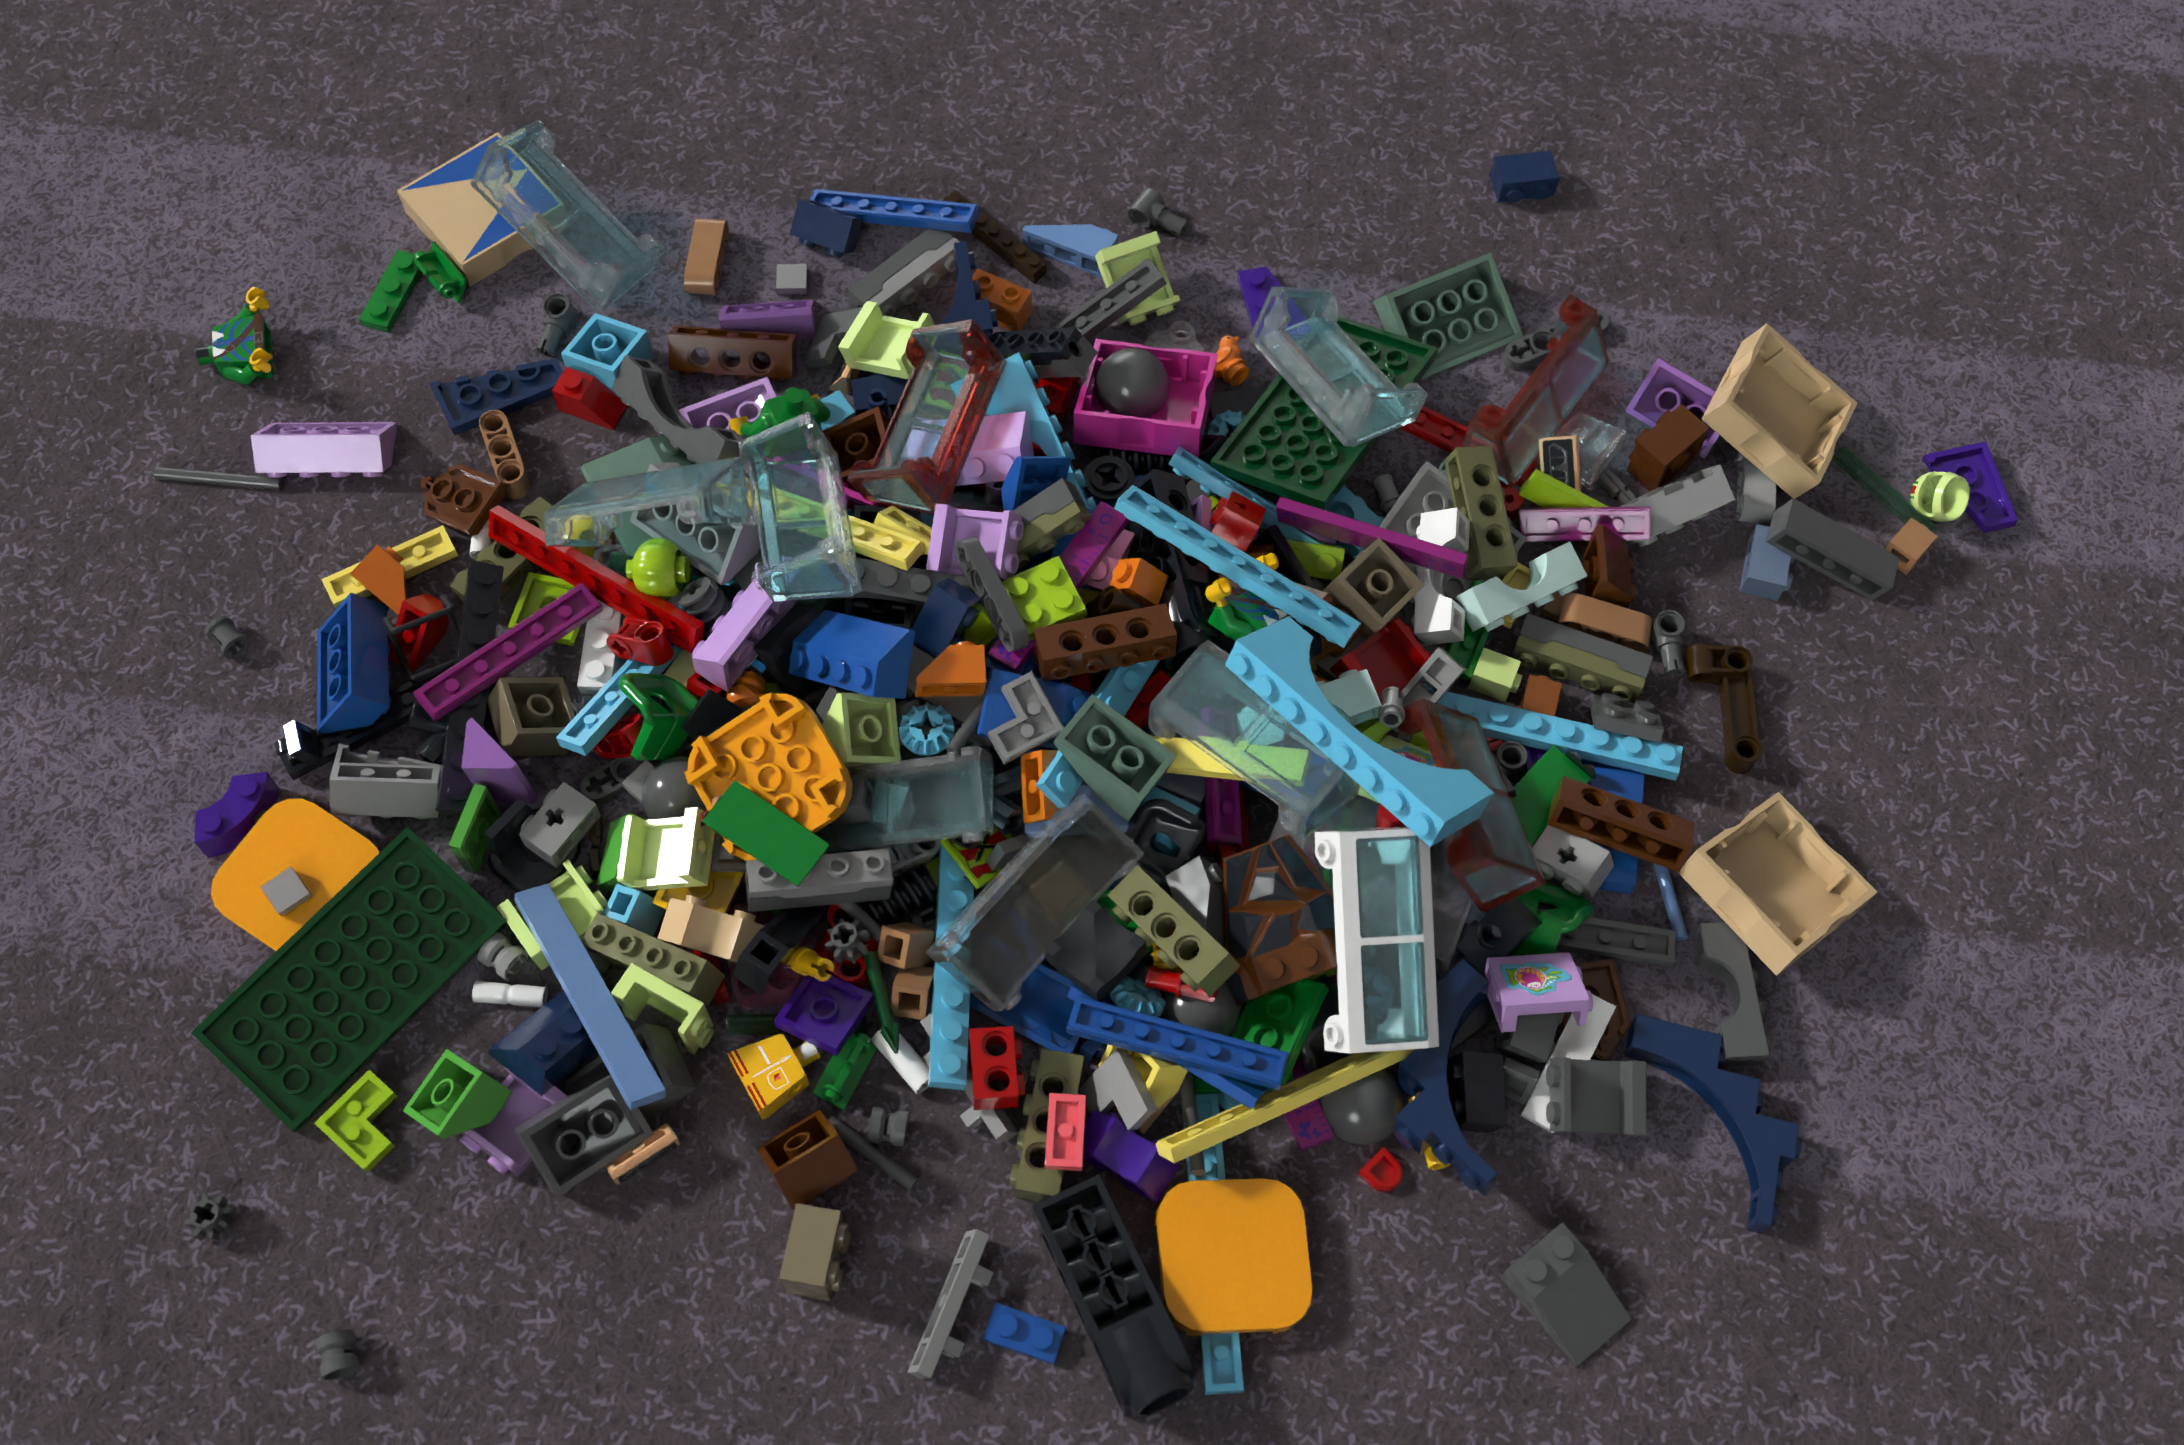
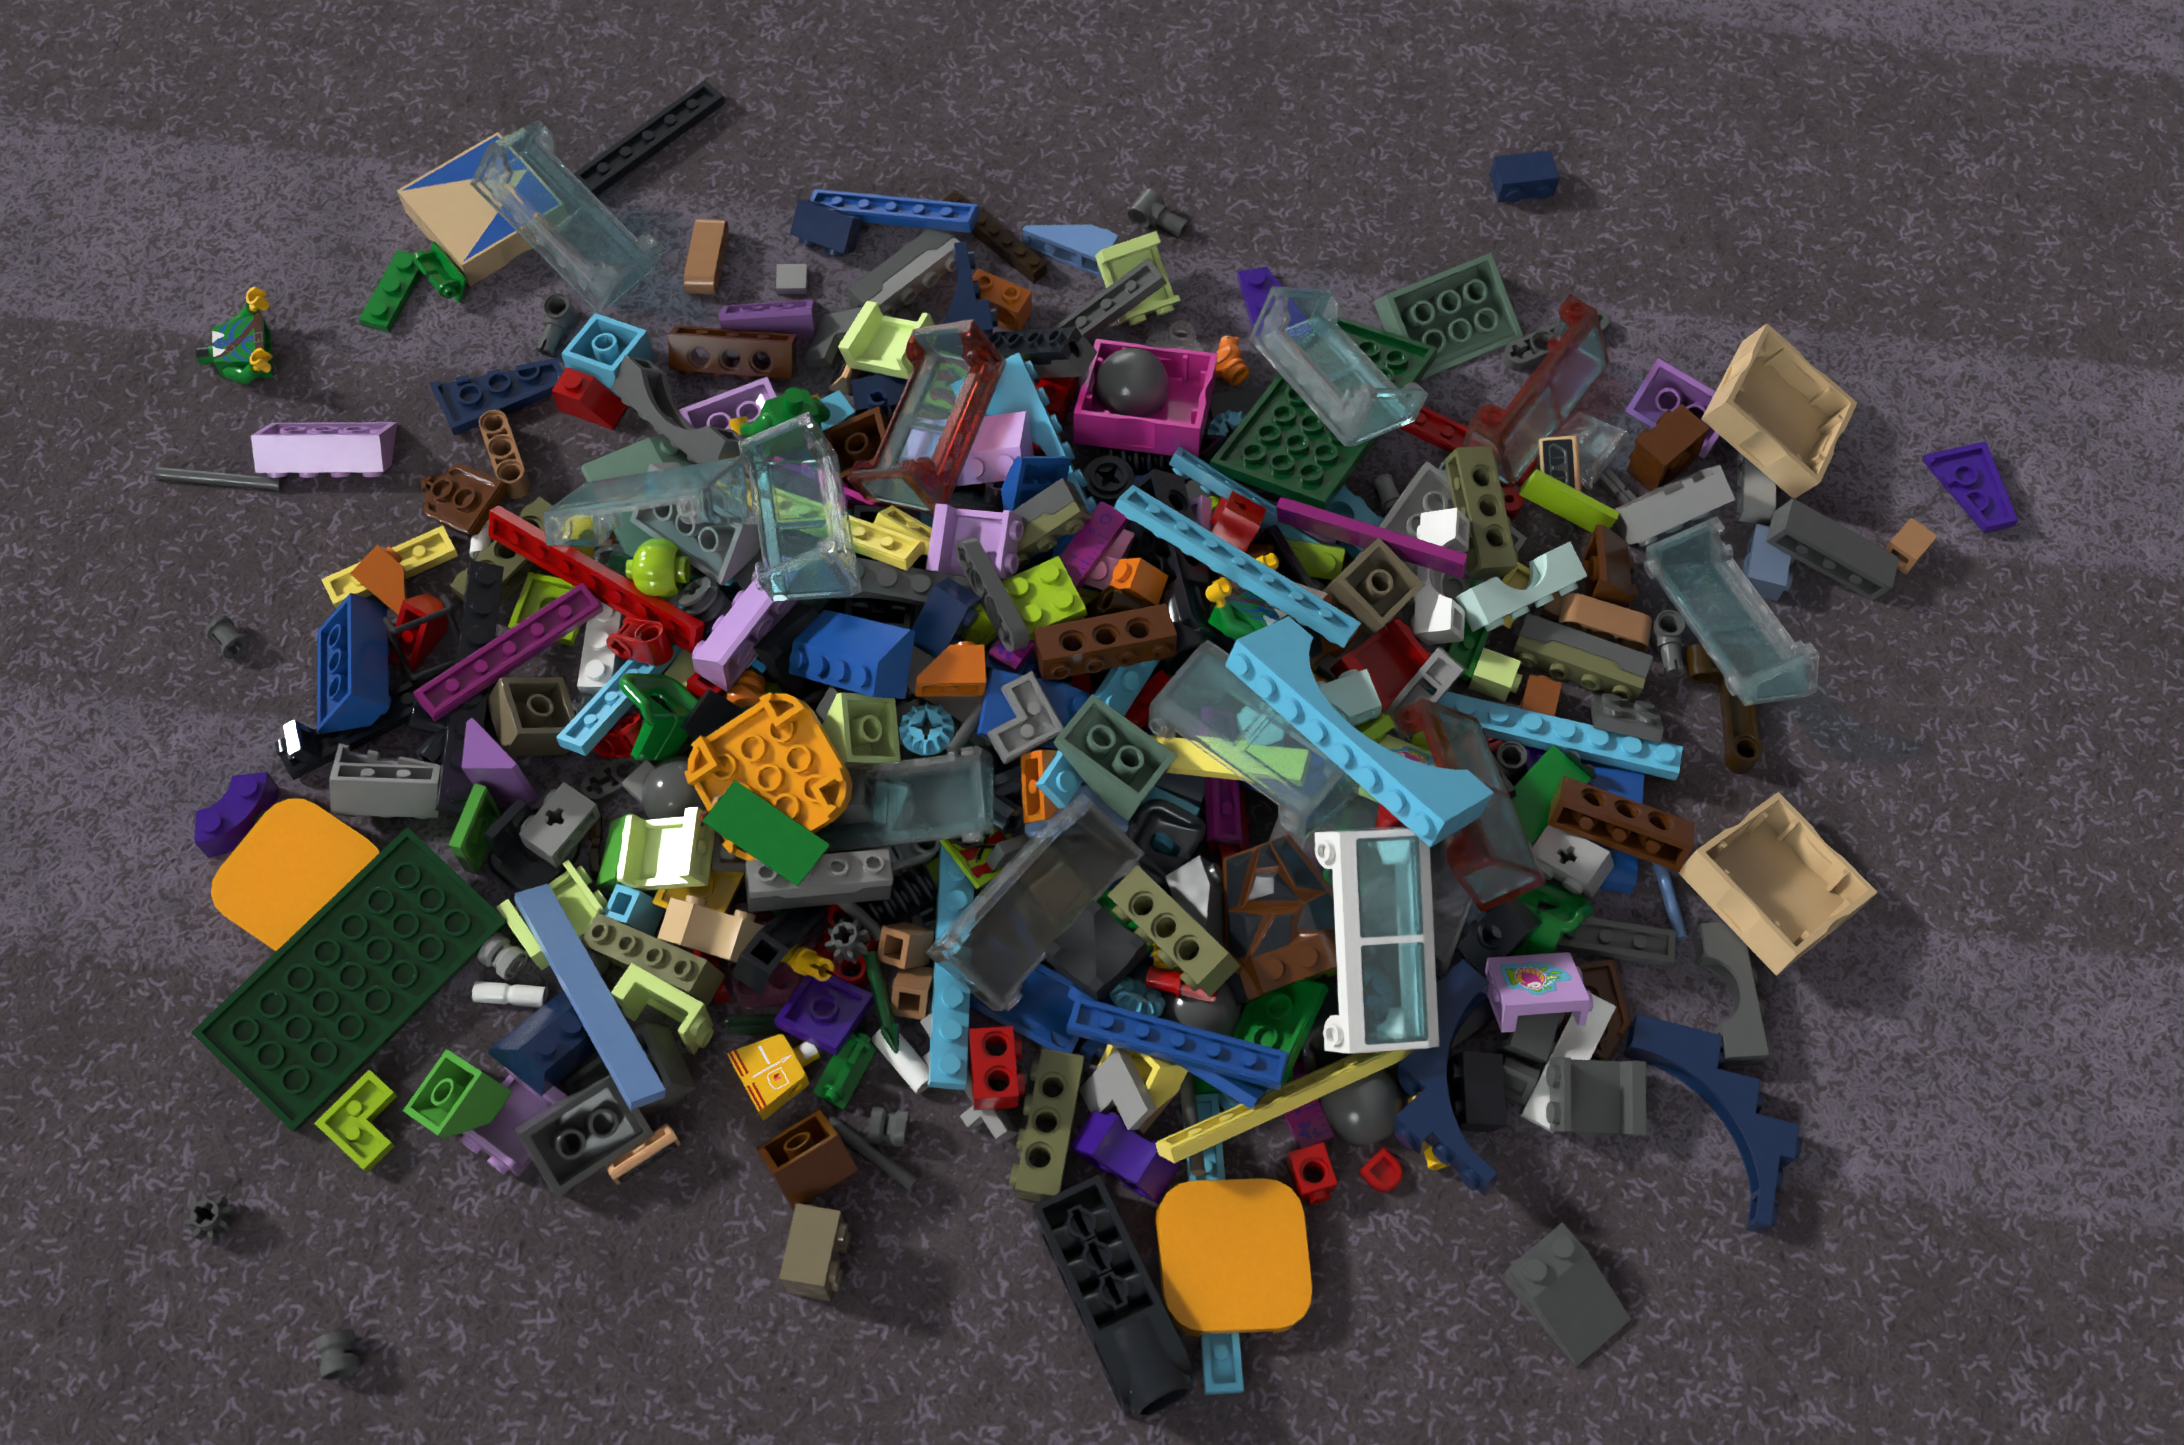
(286, 891): light grey tile -> none
(650, 138): none -> black plate
(936, 1334): light grey hinge -> none
(1024, 1333): blue plate -> none
(1065, 1132): coral plate -> none
(1314, 1158): none -> red brick
(1391, 712): light grey pin -> none
(1580, 522): tile -> none
(1731, 617): none -> windscreen
(1879, 488): clear green axle -> none
(1940, 495): yellowish green helmet -> none

